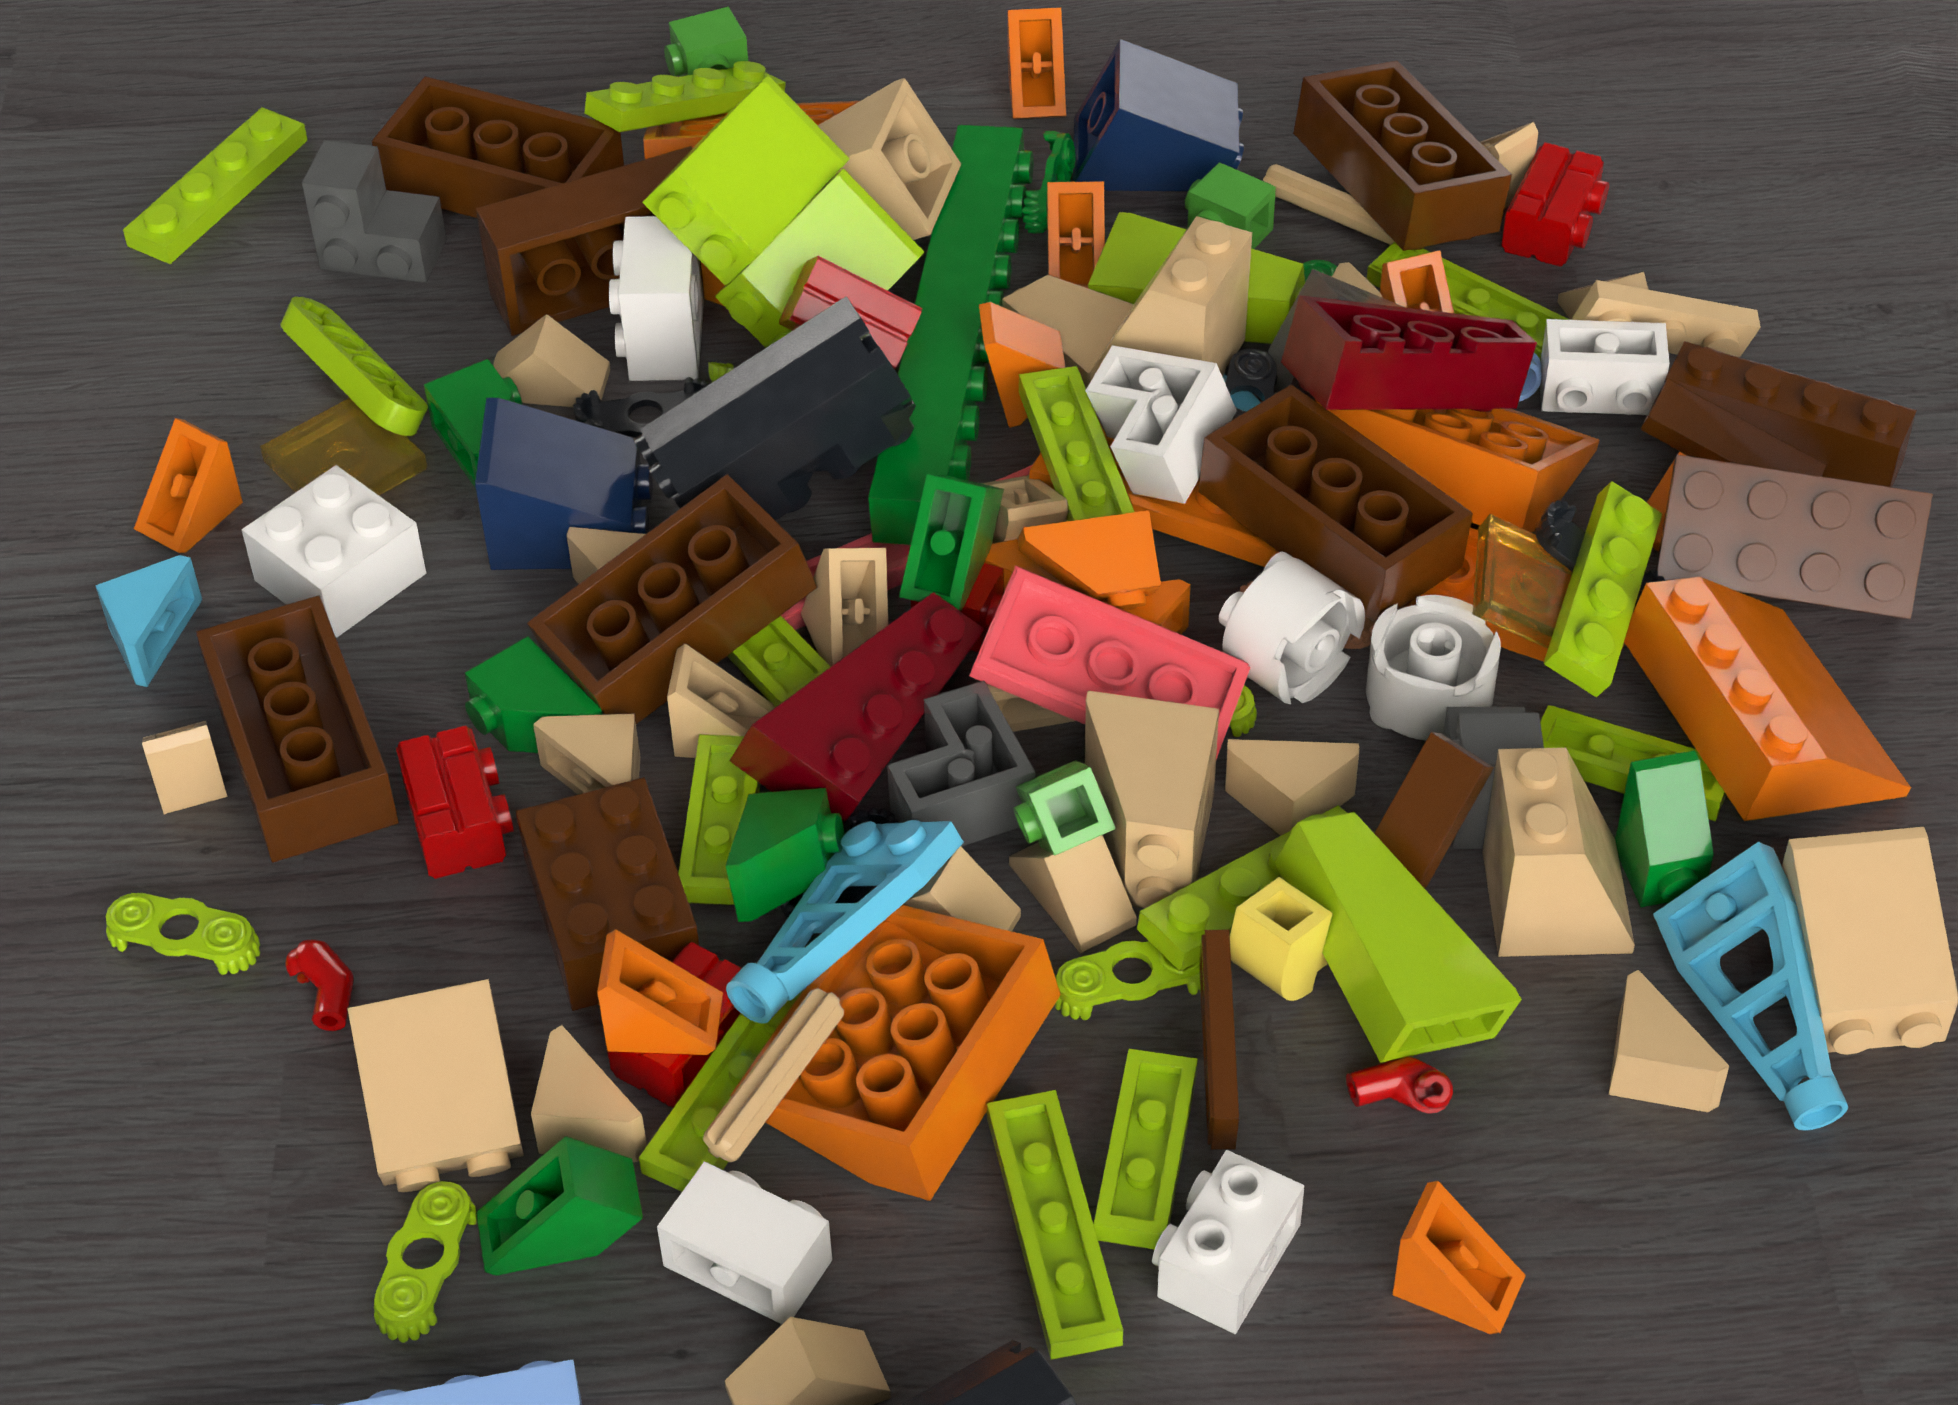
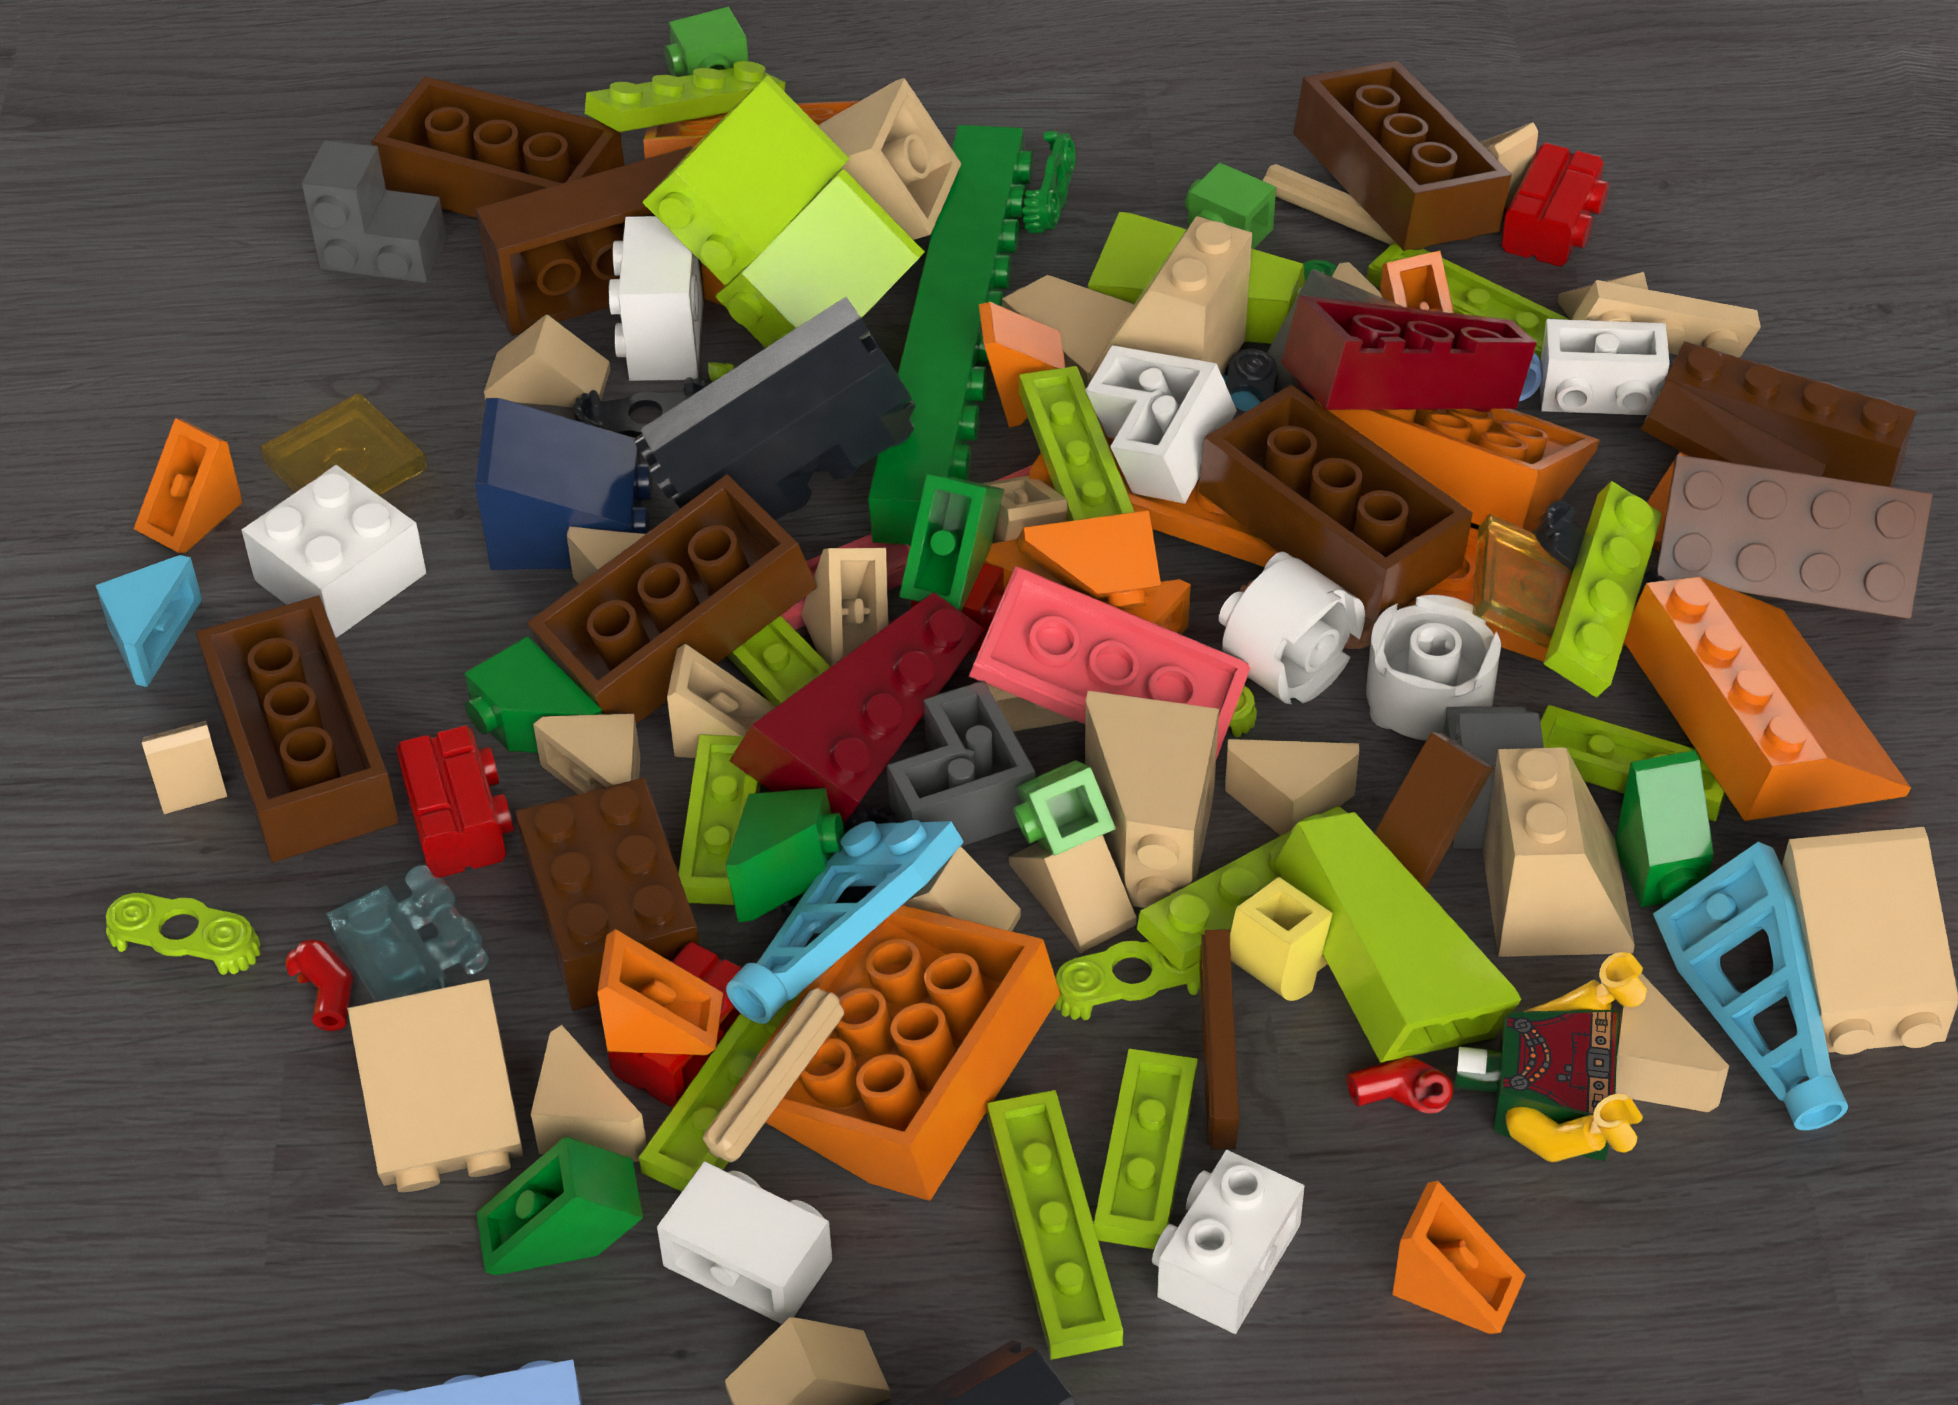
(215, 185): lime plate -> none
(354, 366): lime beam -> none
(387, 949): none -> clear light blue plate
(408, 1294): lime piece -> none
(458, 409): green slope -> none
(884, 313): brick -> none
(1036, 63): orange slope -> none
(1075, 229): orange slope -> none
(1155, 123): dark blue slope -> none
(1560, 1070): none -> torso

